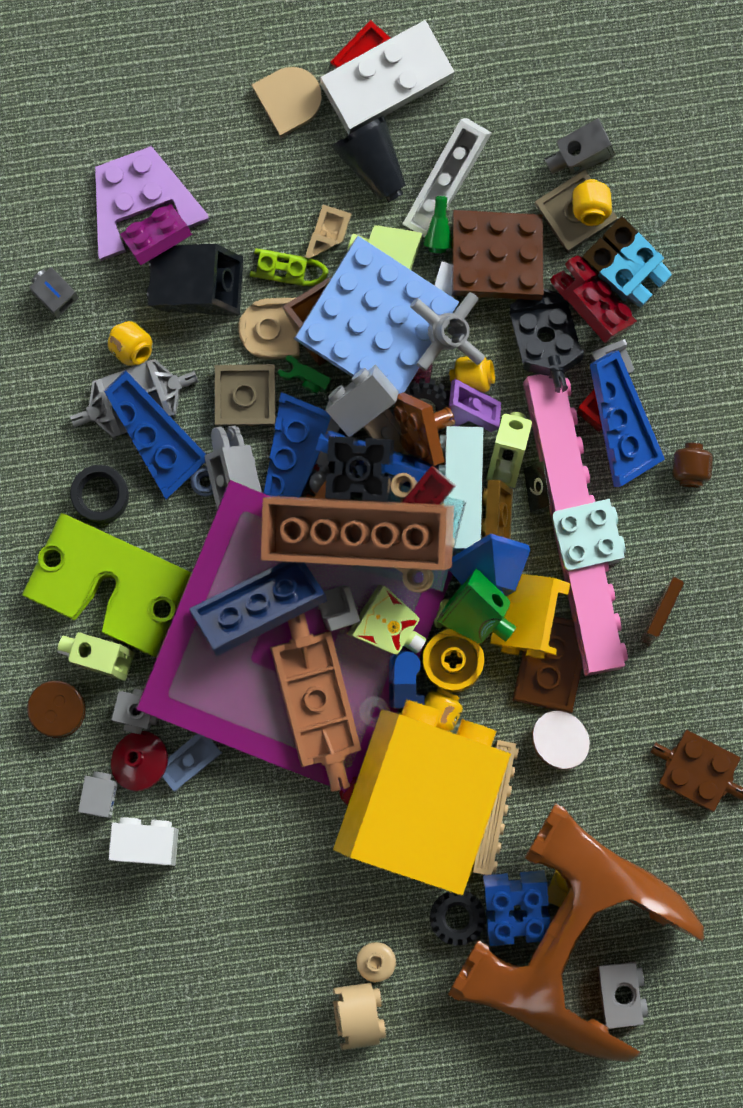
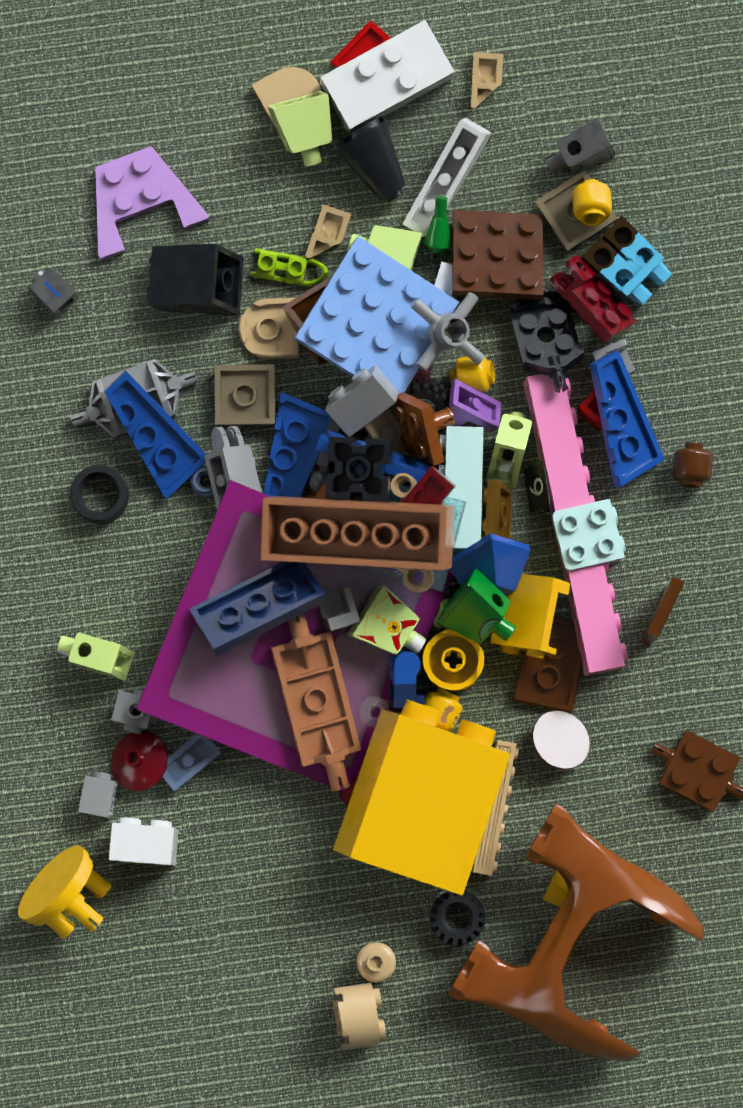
(56, 709): reddish brown head -> none
(58, 891): none -> yellow piece
(91, 557): lime connector -> none
(130, 343): yellow head -> none
(155, 234): magenta plate -> none
(304, 124): none -> yellowish green torso
(312, 379): green plate -> none
(485, 76): none -> tan slope
(503, 894): blue brick -> none
(611, 978): light grey brick -> none

